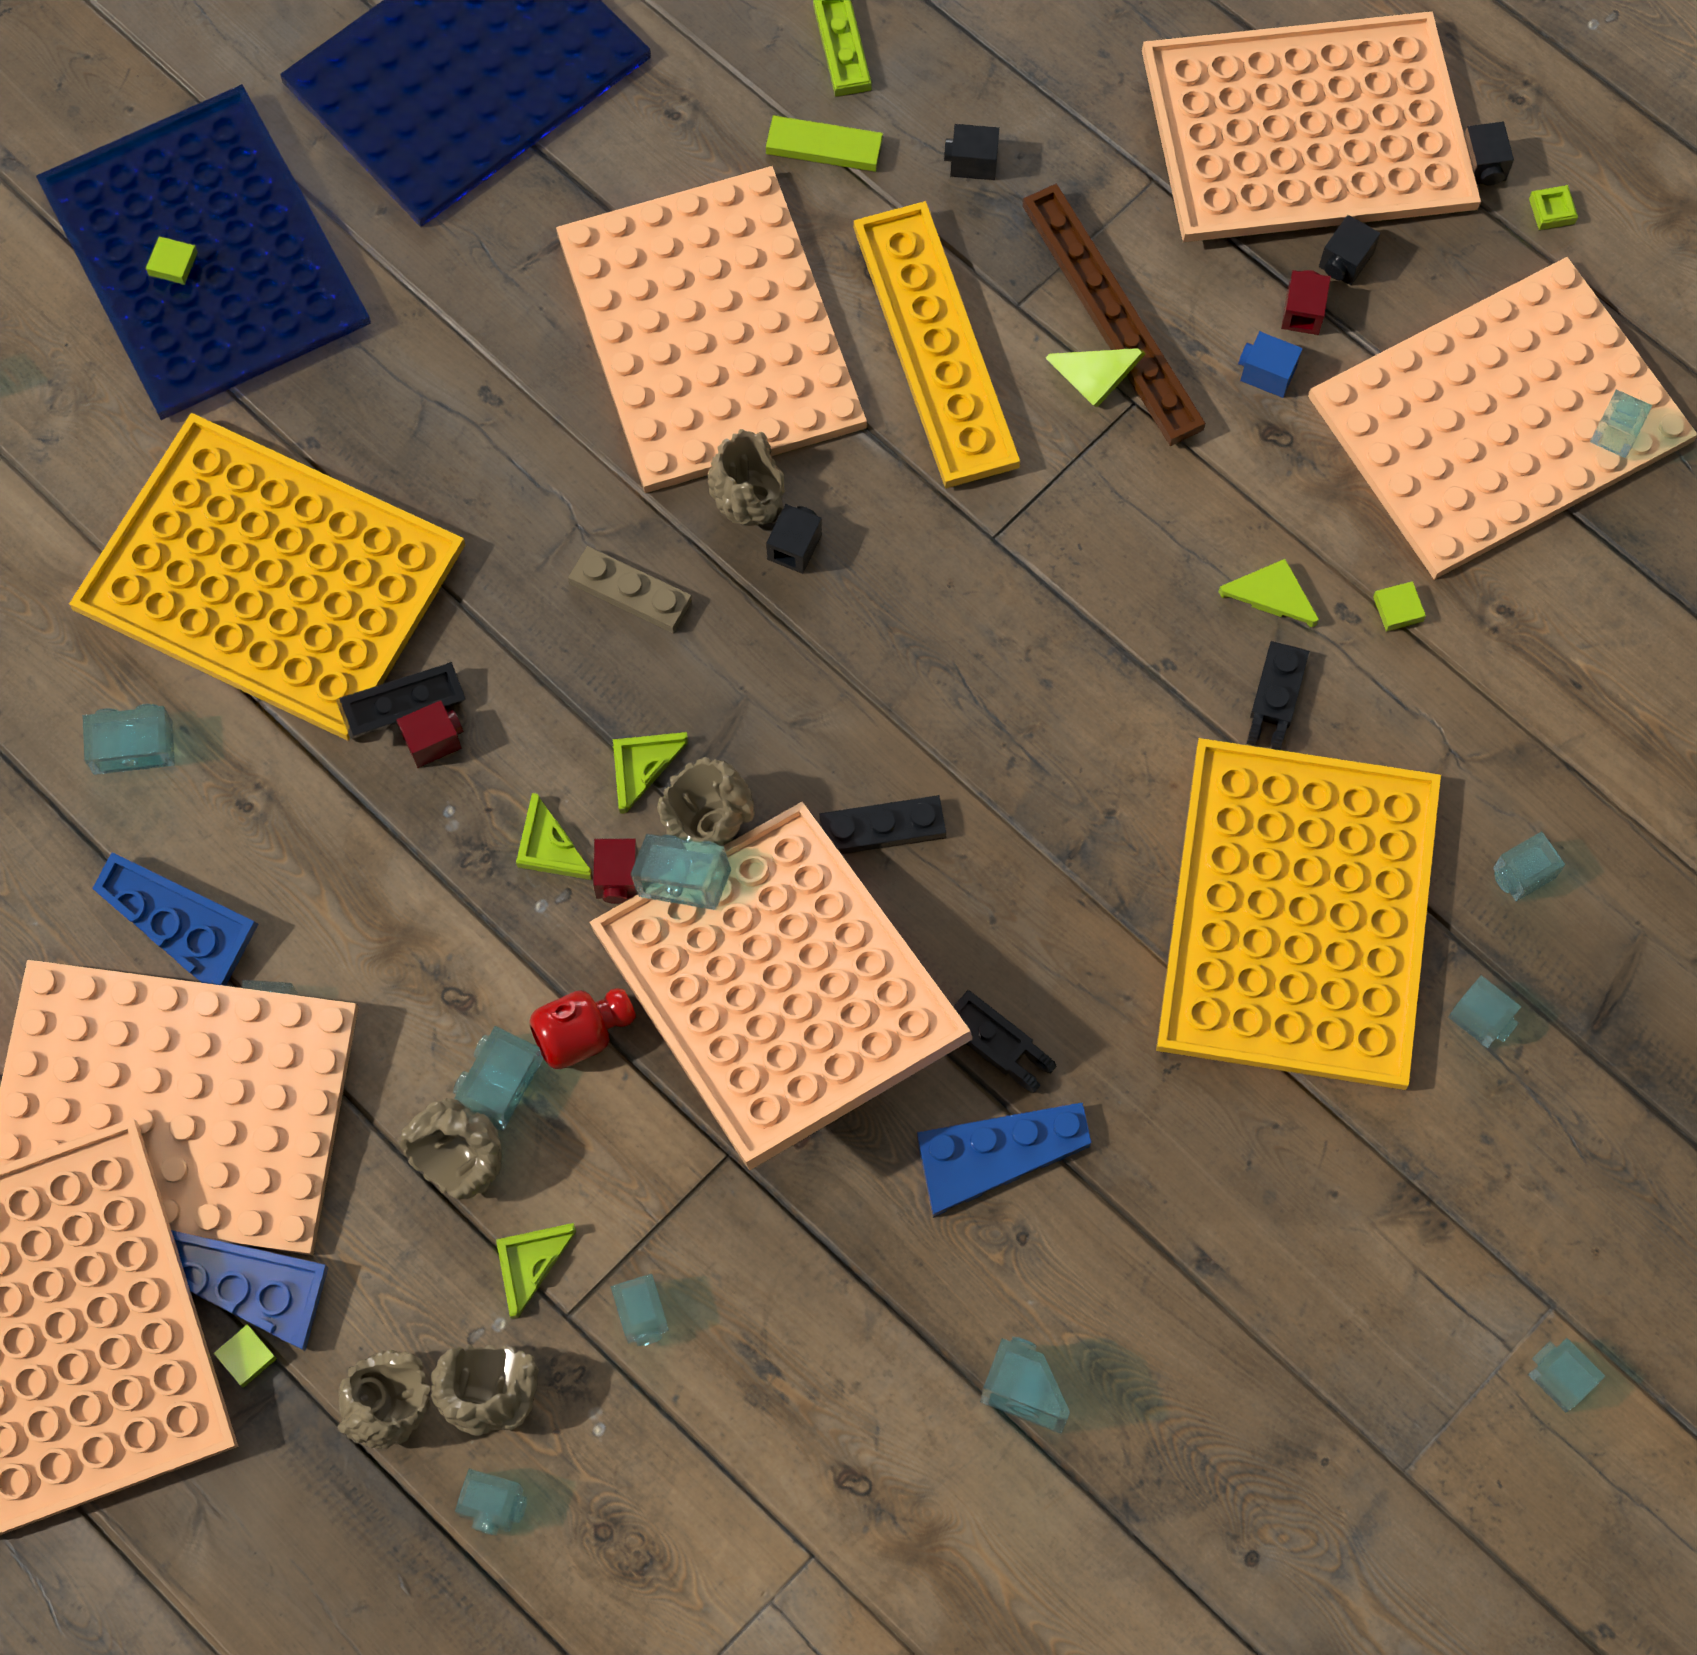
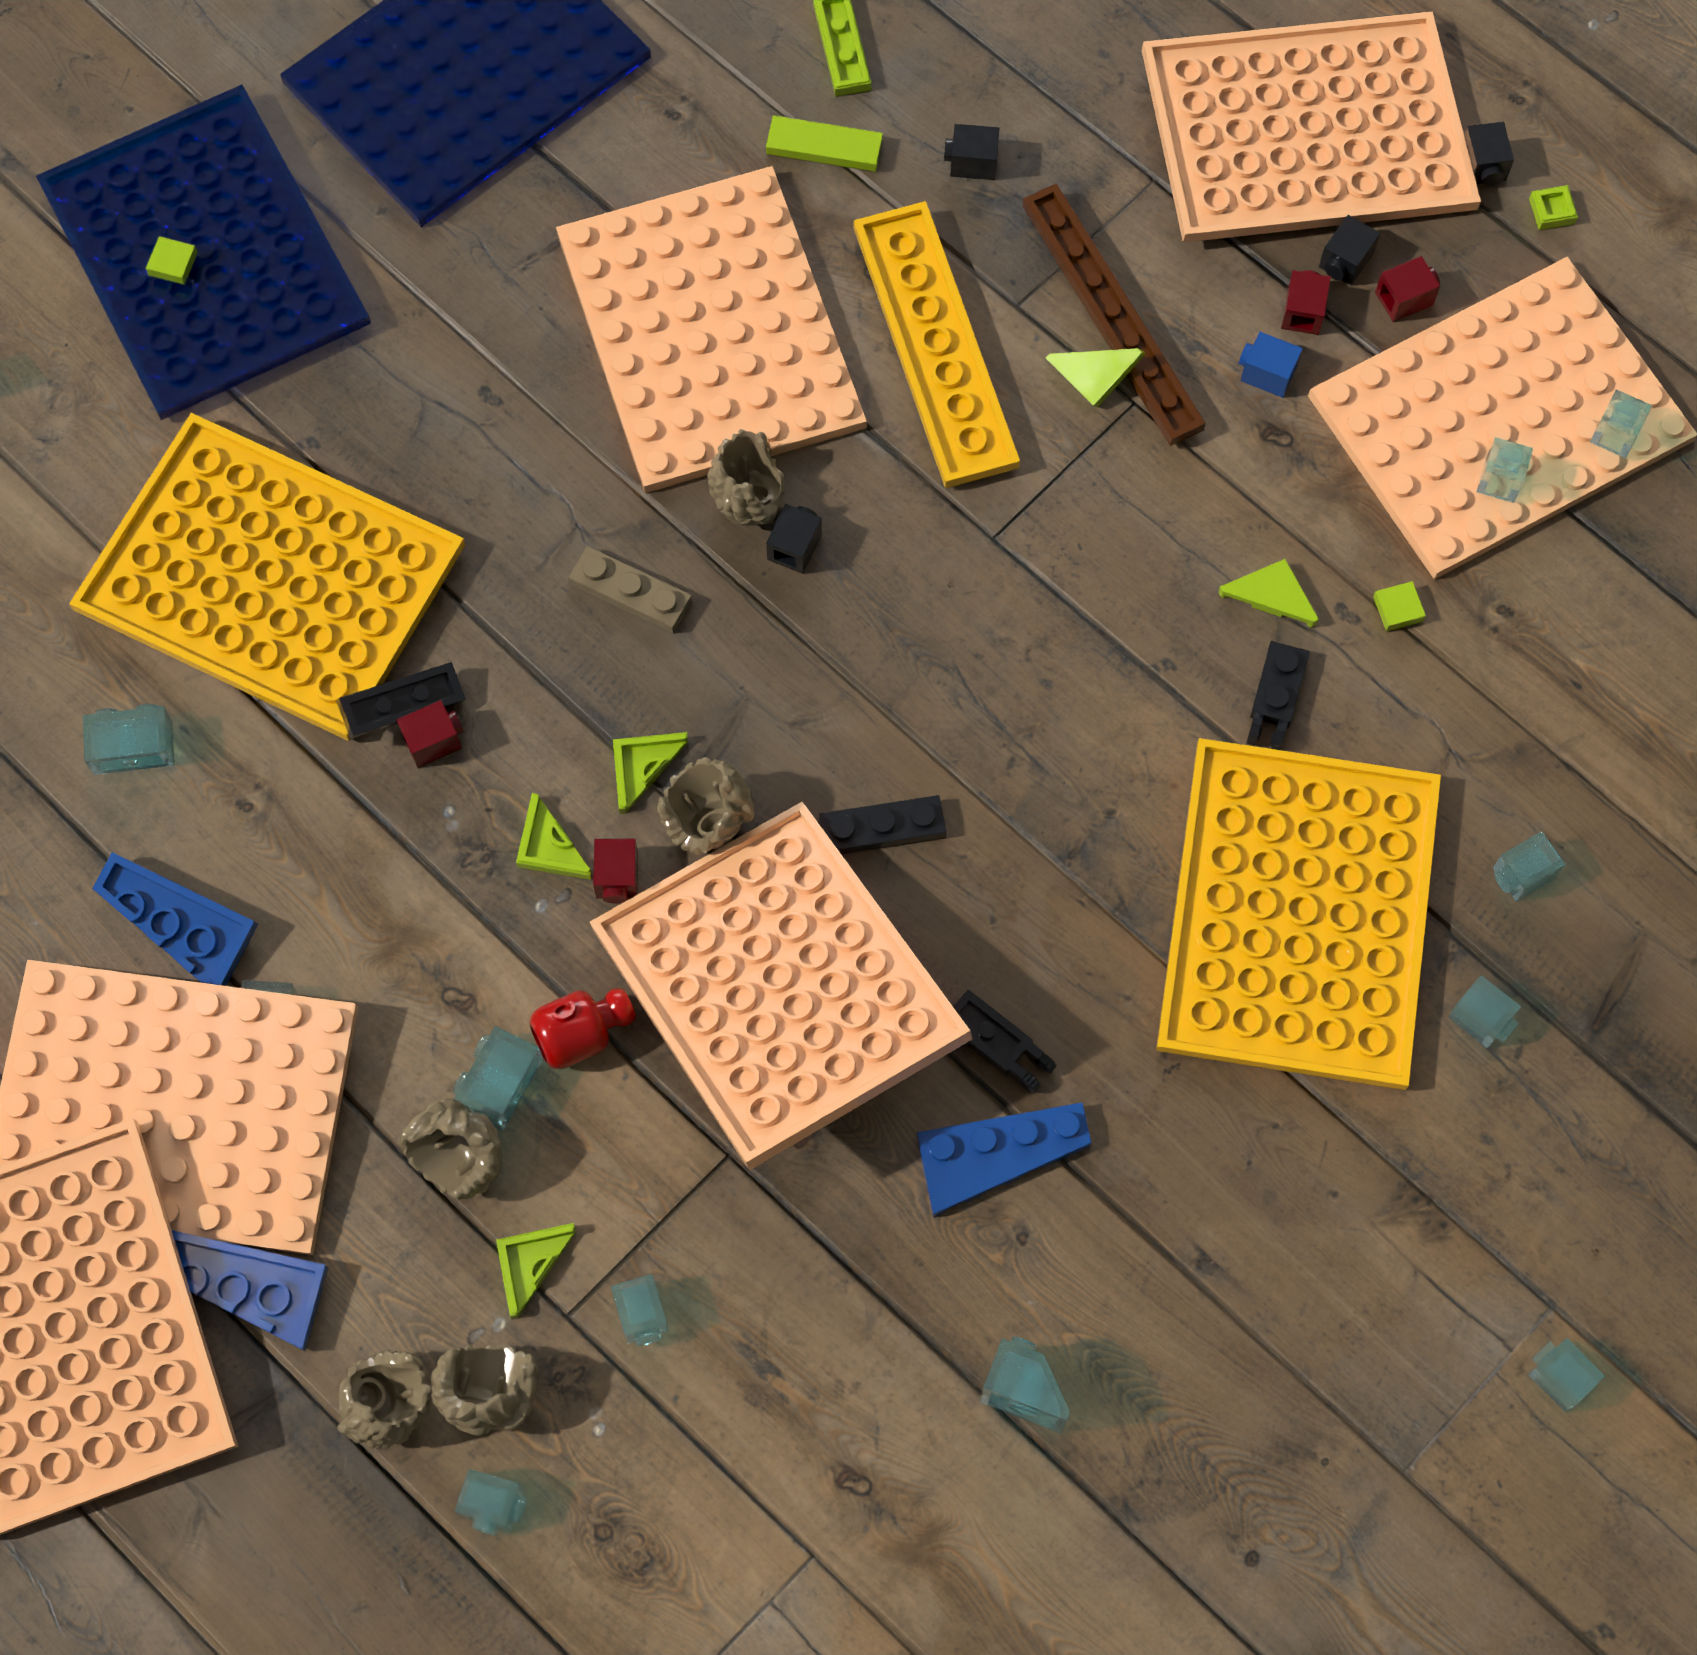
(245, 1356): lime tile -> none
(681, 871): clear light blue brick -> none
(1408, 288): none -> dark red brick
(1504, 469): none -> clear light blue brick

